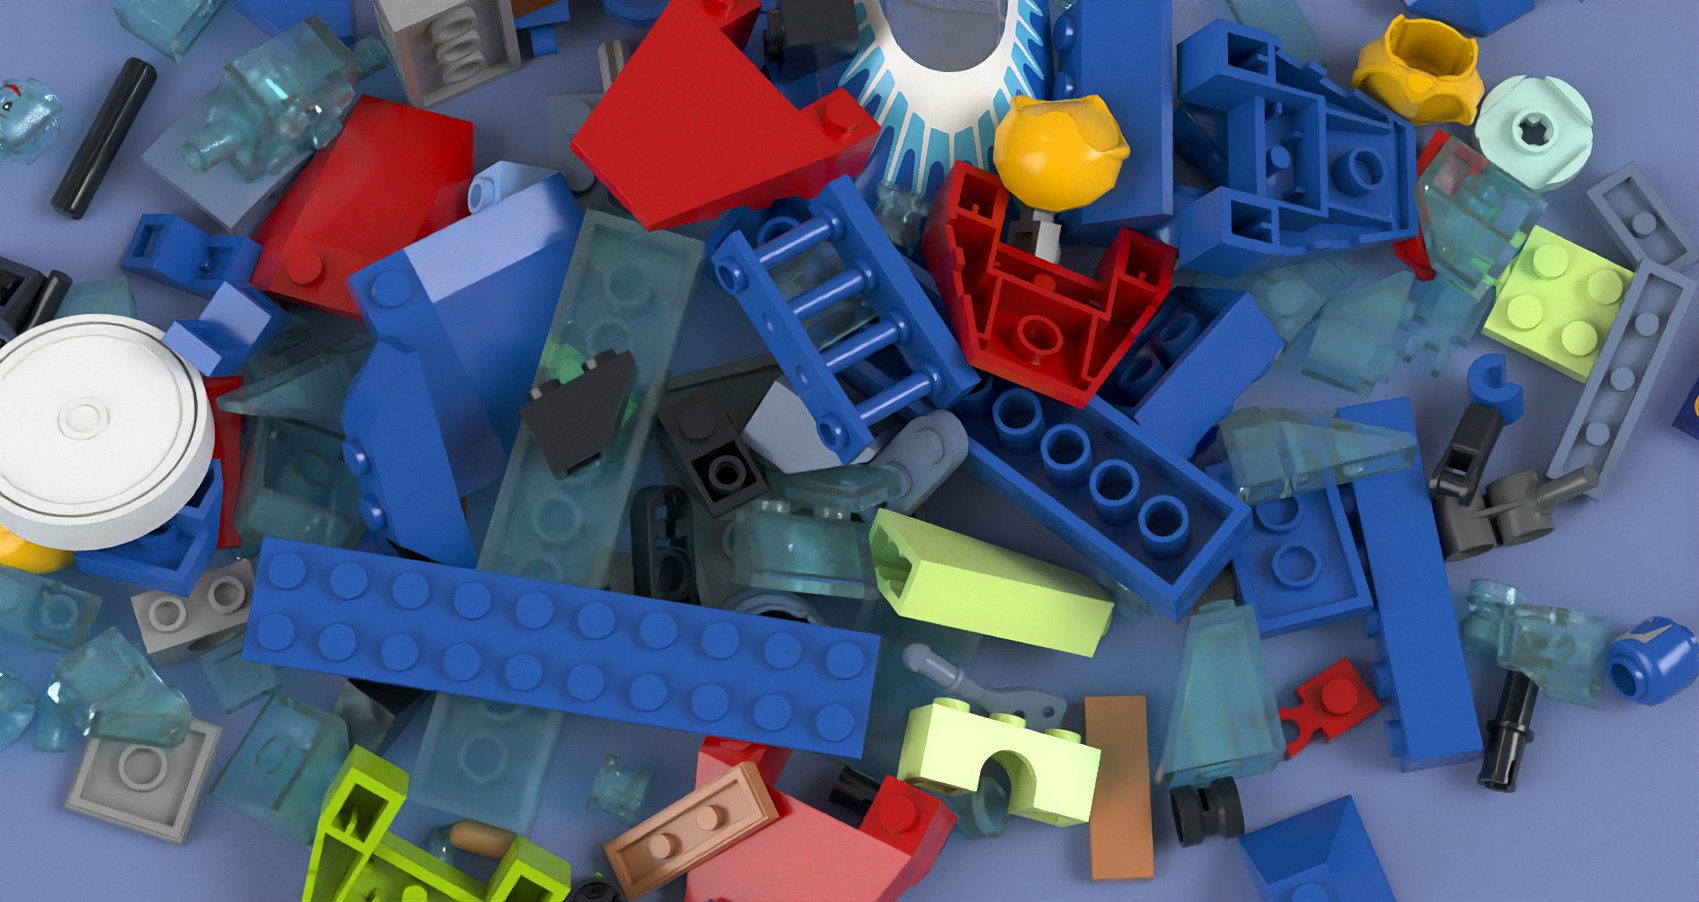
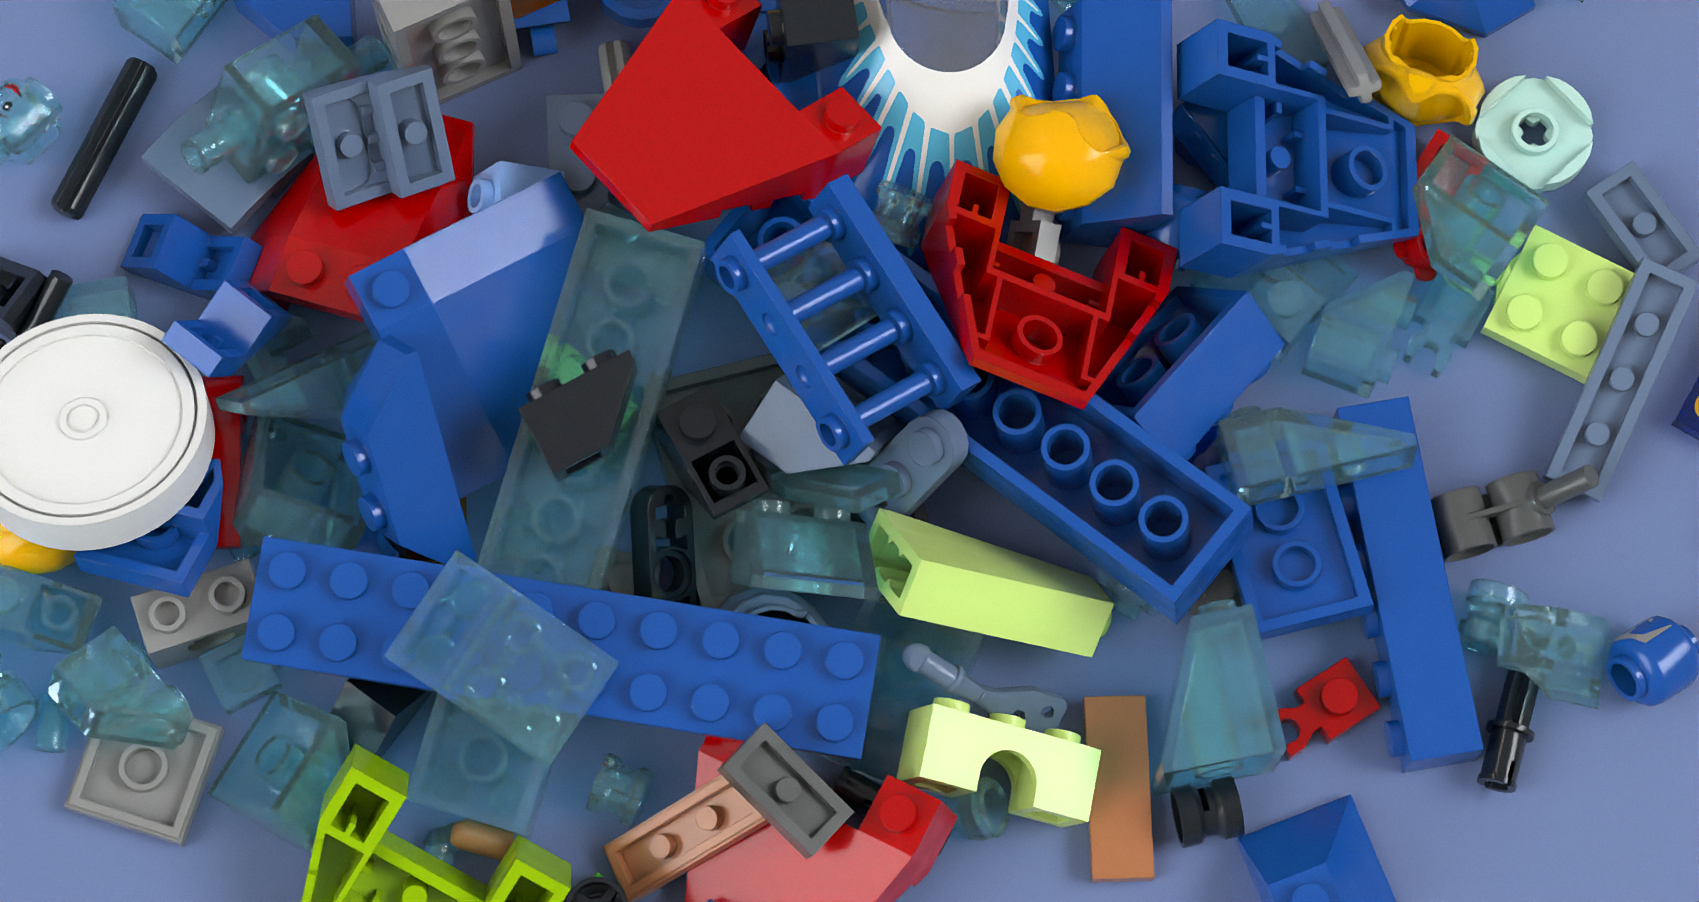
(379, 136): none -> sand blue slope
(501, 658): none -> clear light blue slope
(785, 791): none -> dark grey plate
(1345, 52): none -> light grey axle
(1490, 407): black piece -> none

